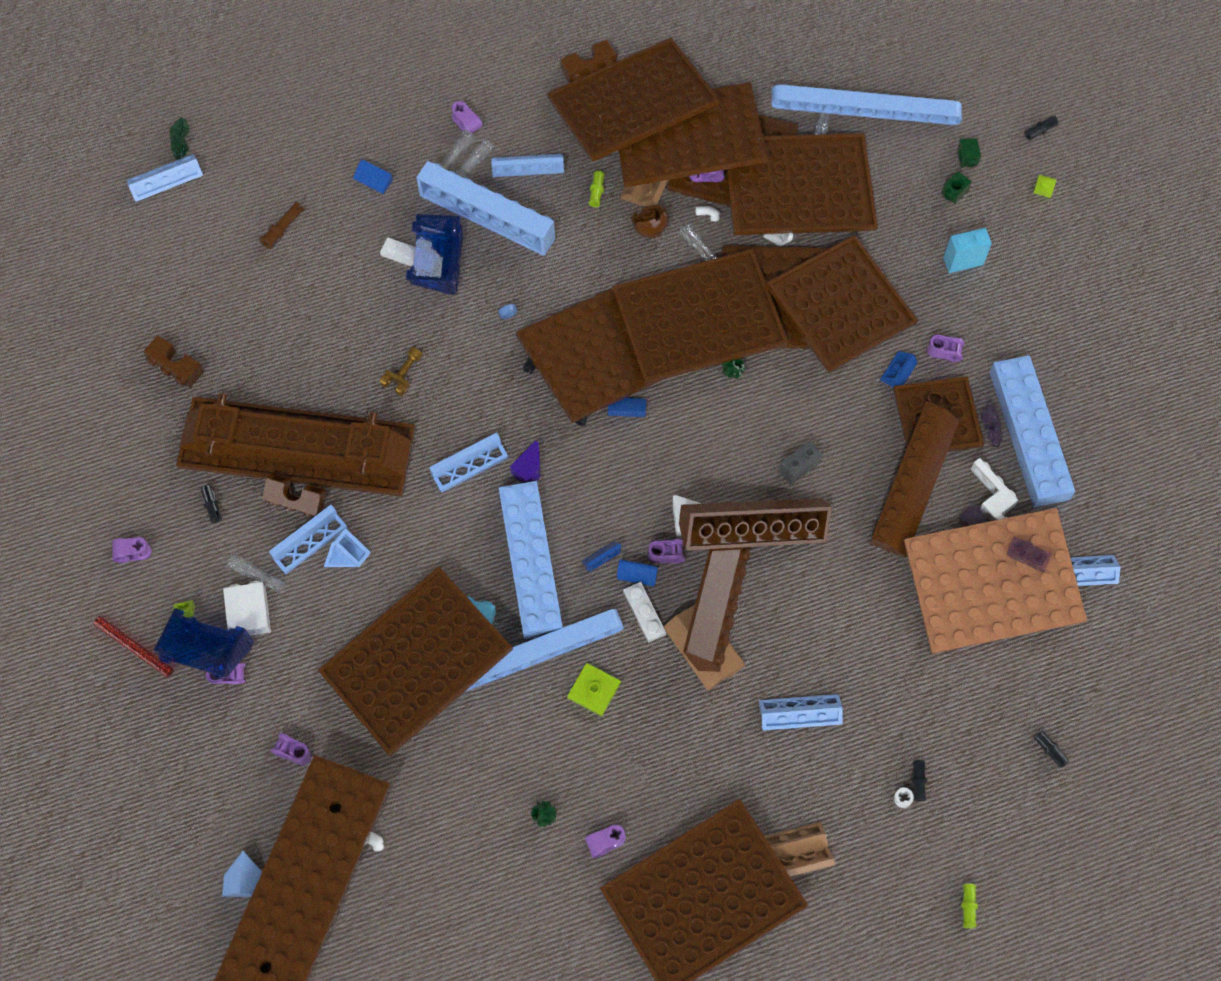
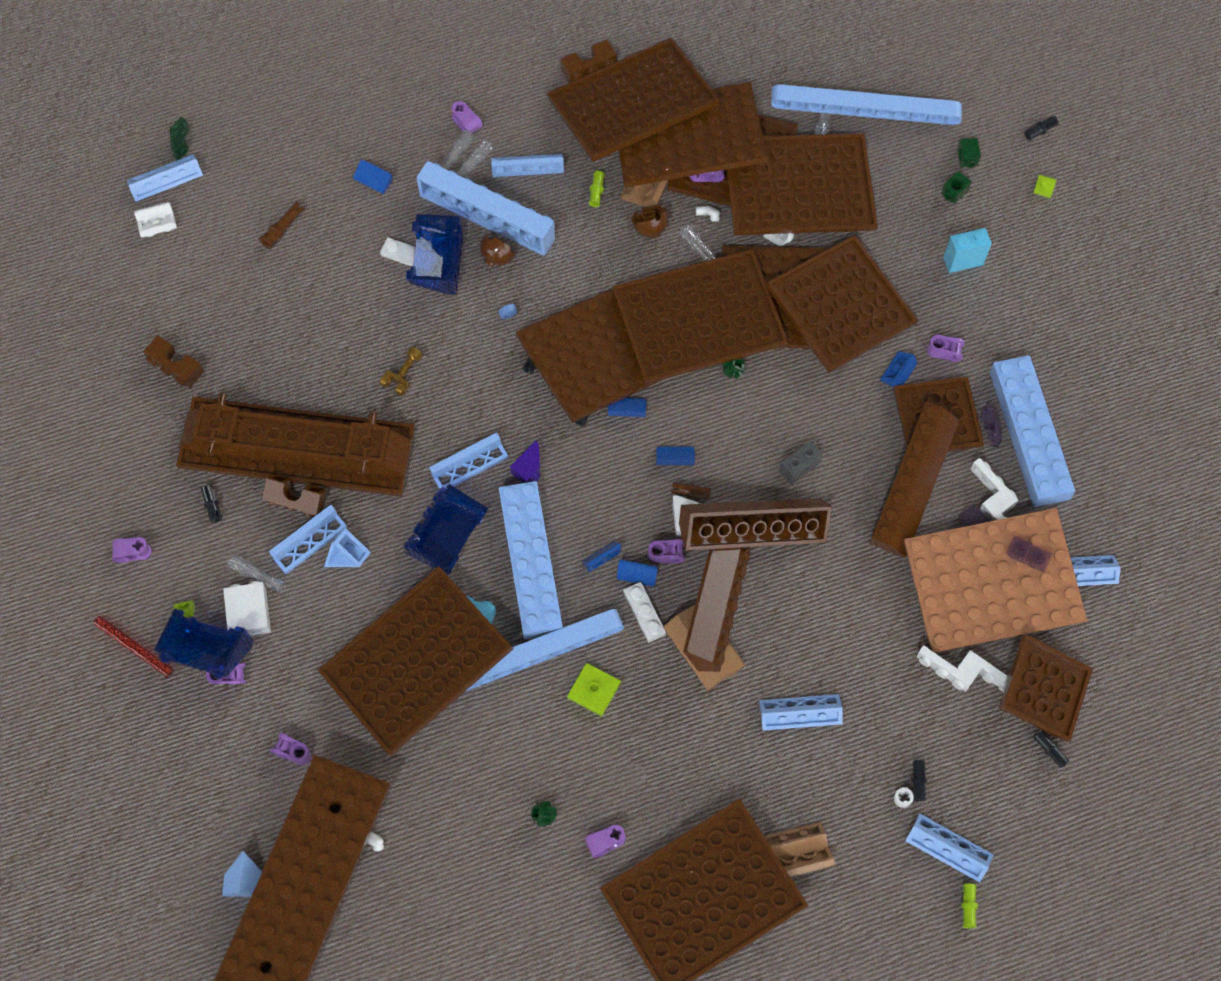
(155, 219): none -> white bracket
(445, 528): none -> clear blue windscreen
(496, 251): none -> reddish brown cylinder
(675, 456): none -> blue slope
(691, 490): none -> reddish brown pin
(948, 849): none -> light blue fence
(966, 672): none -> white bracket
(1045, 688): none -> reddish brown plate

